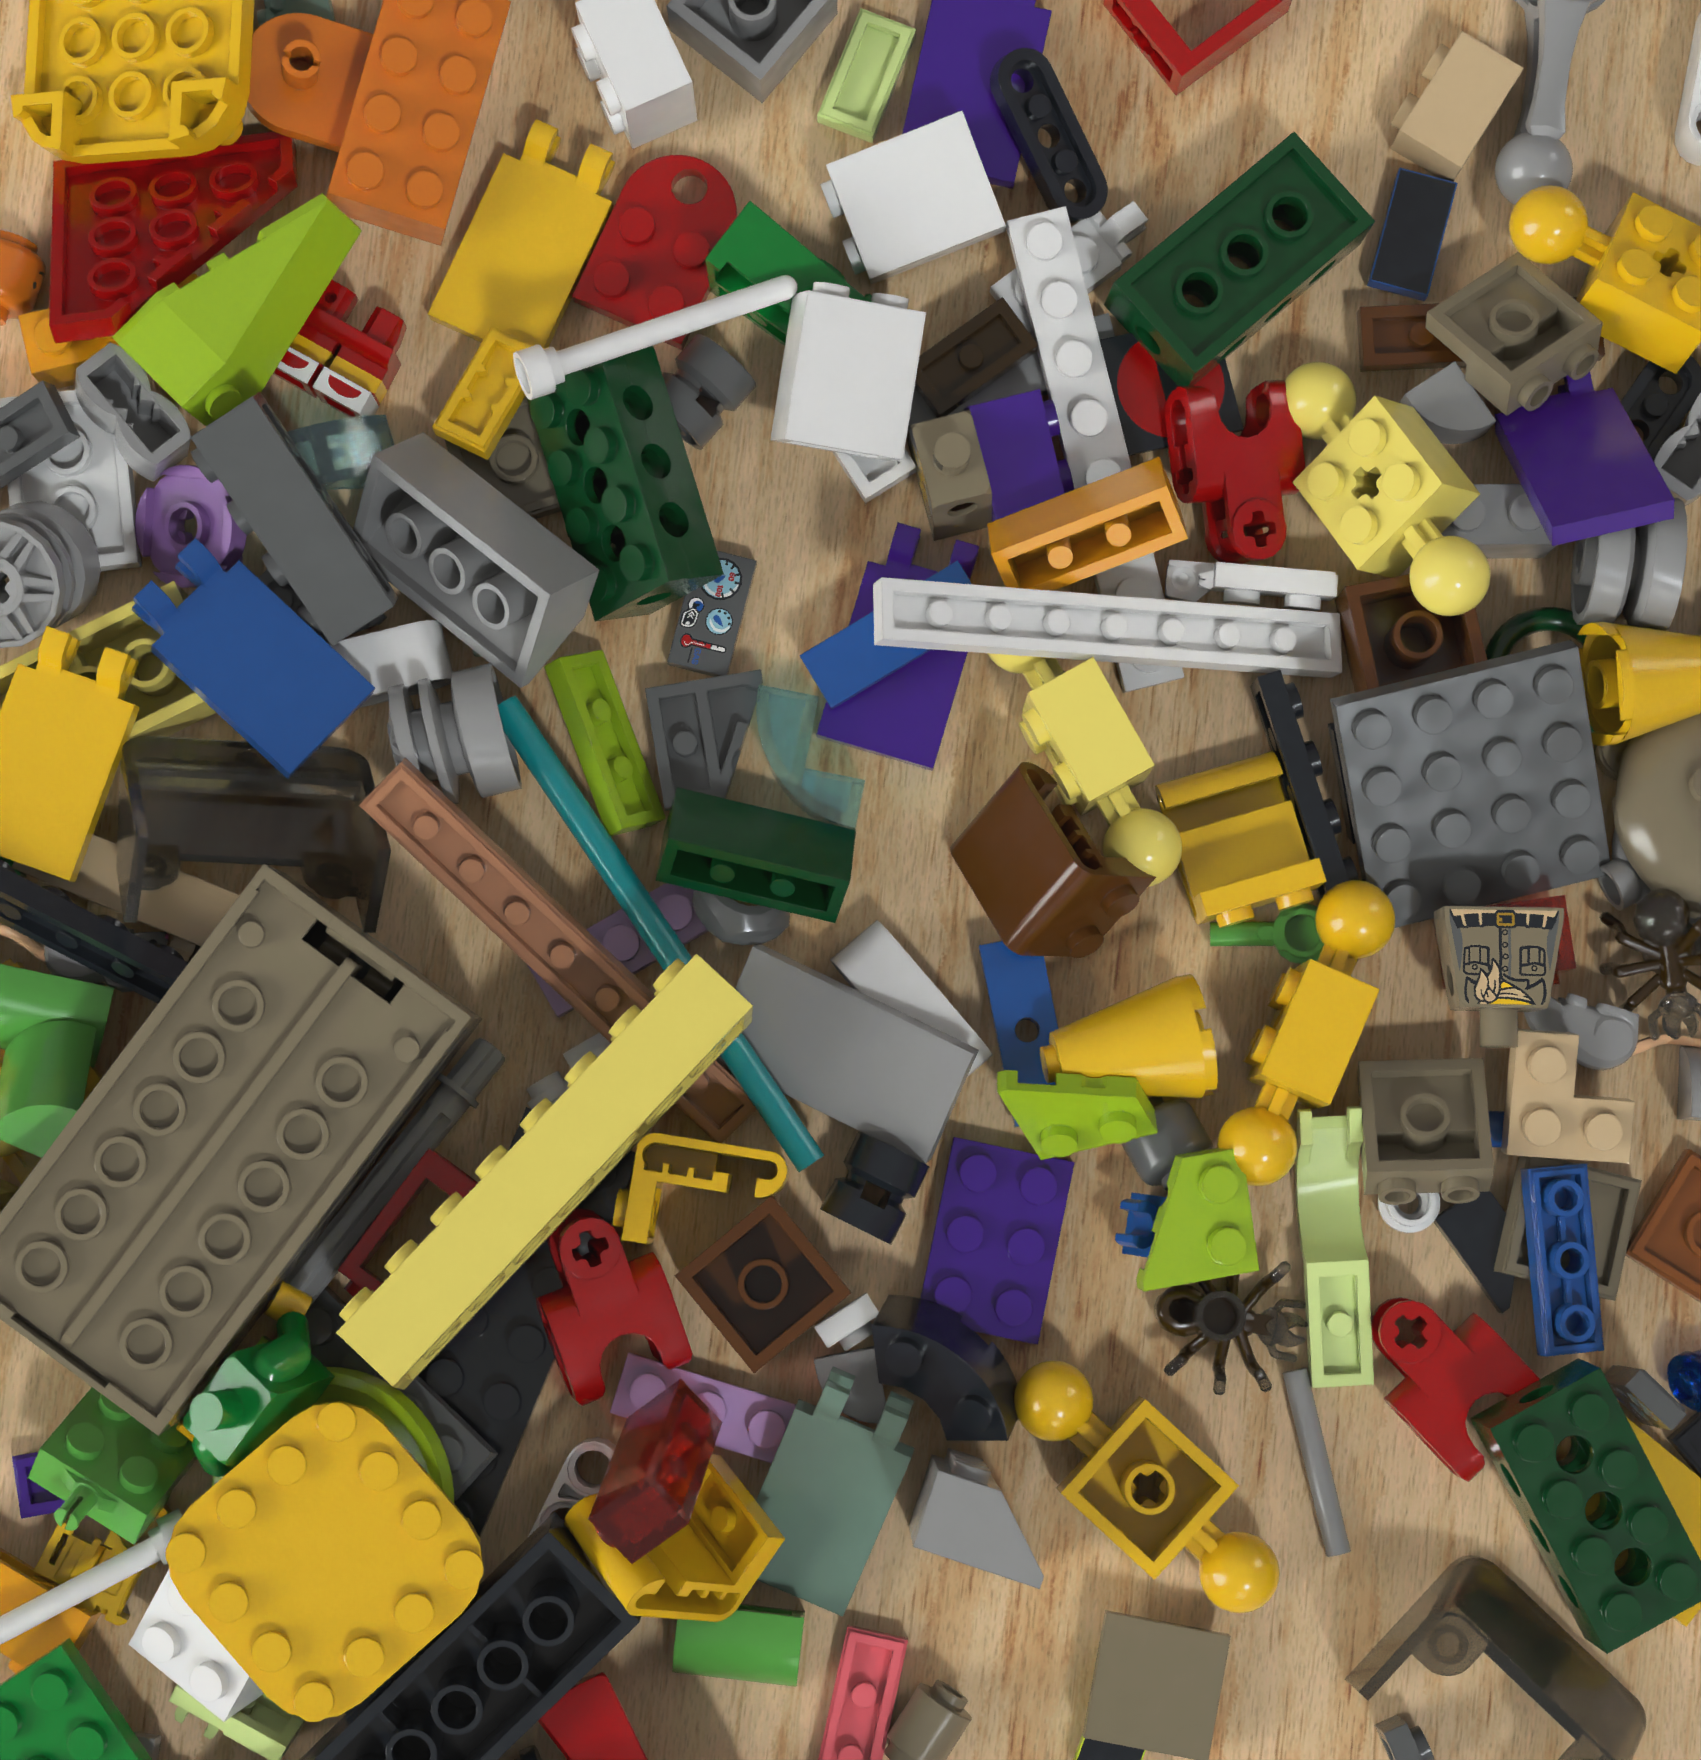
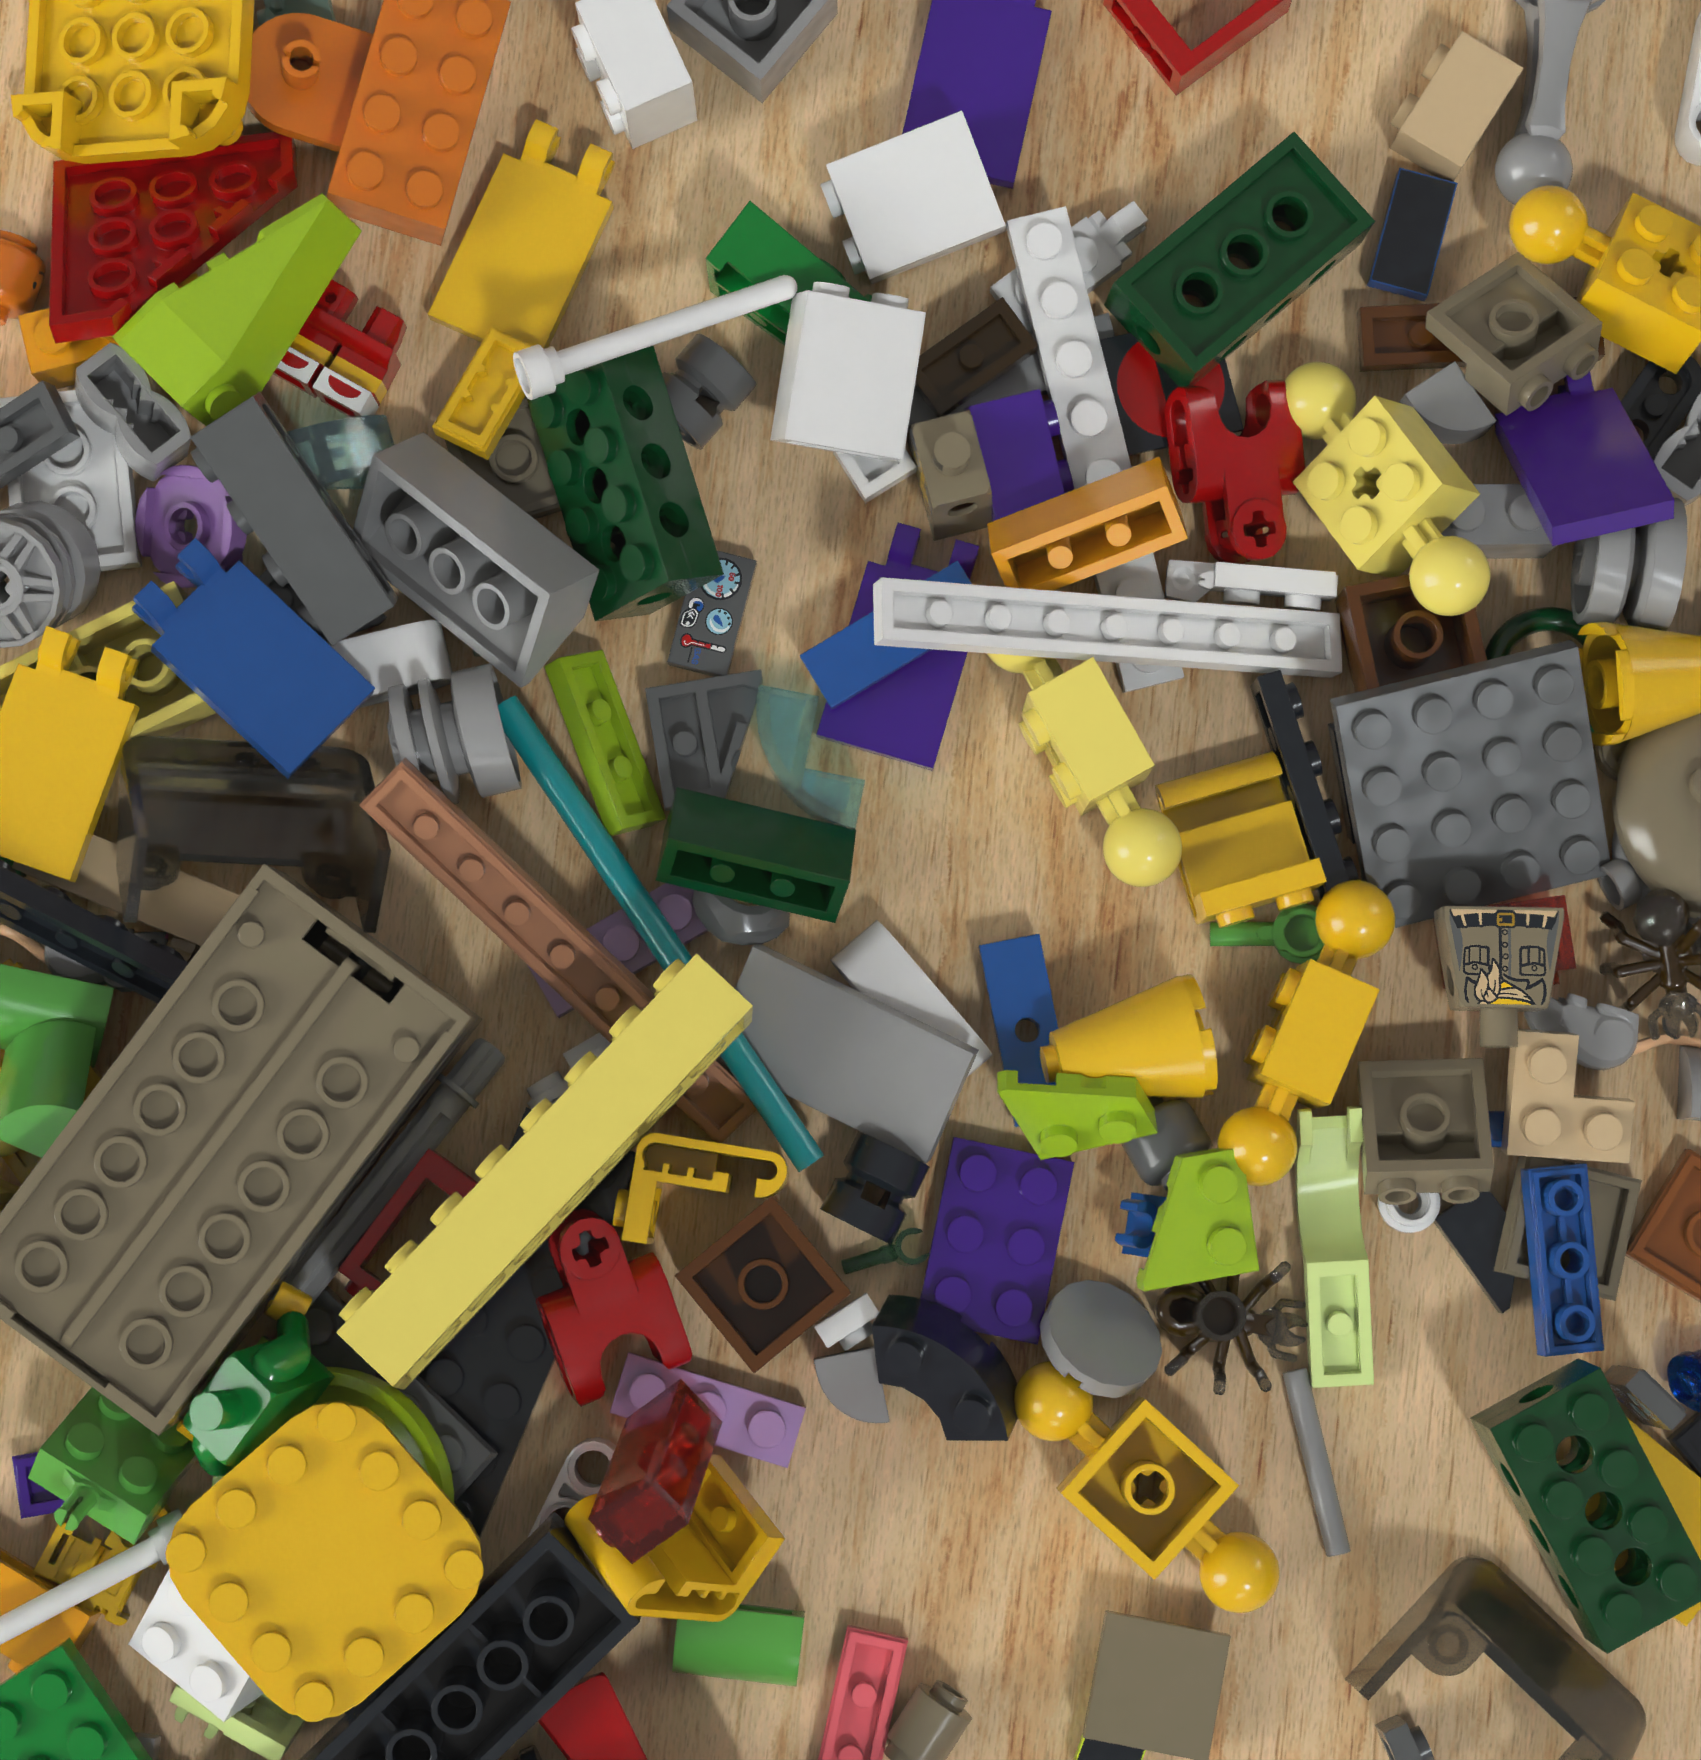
(656, 245): red plate -> none
(832, 1493): sand green tile -> none
(866, 75): yellowish green tile -> none
(884, 1255): none -> clear green hand
(969, 1520): light grey slope -> none
(1043, 872): reddish brown piece -> none
(1047, 107): black plate -> none
(1101, 1338): none -> light grey tile
(1445, 1377): red piece -> none

